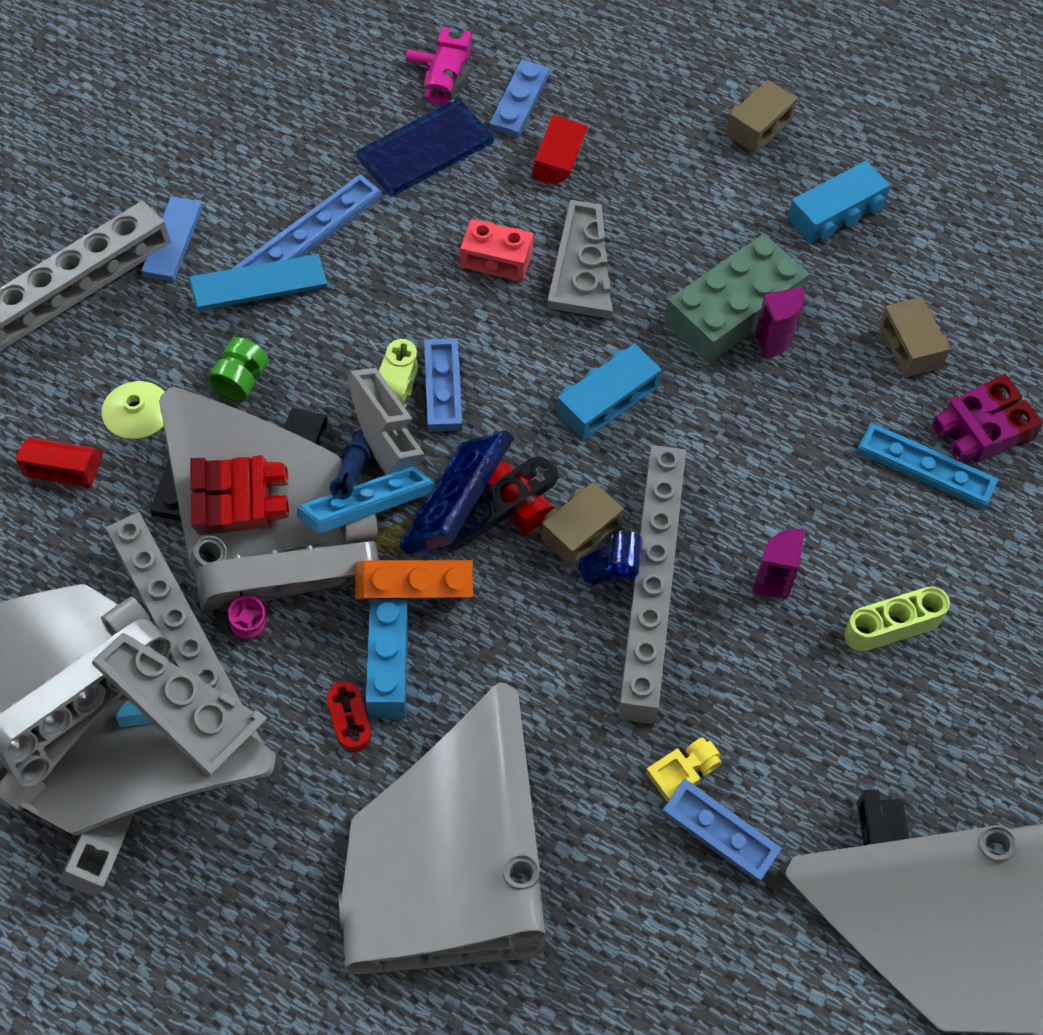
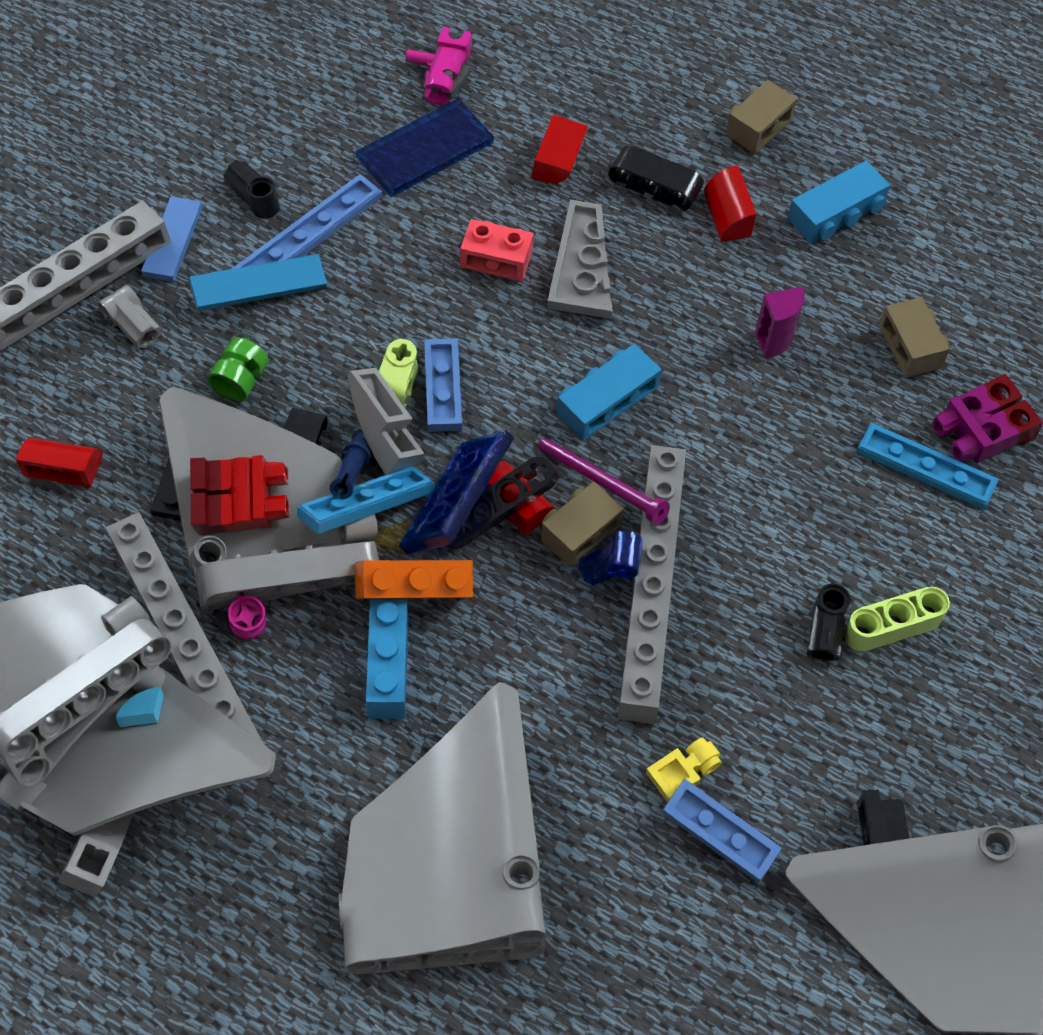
(128, 314): none -> light grey piece
(133, 421): yellowish green dish -> none
(186, 710): light grey wing -> none
(253, 189): none -> black piece
(357, 714): red beam -> none
(519, 98): medium blue plate -> none
(655, 509): none -> magenta bar
(656, 176): none -> black beam
(727, 300): sand green brick -> none
(730, 204): none -> red brick
(779, 564): magenta brick -> none
(828, 624): none -> black piece

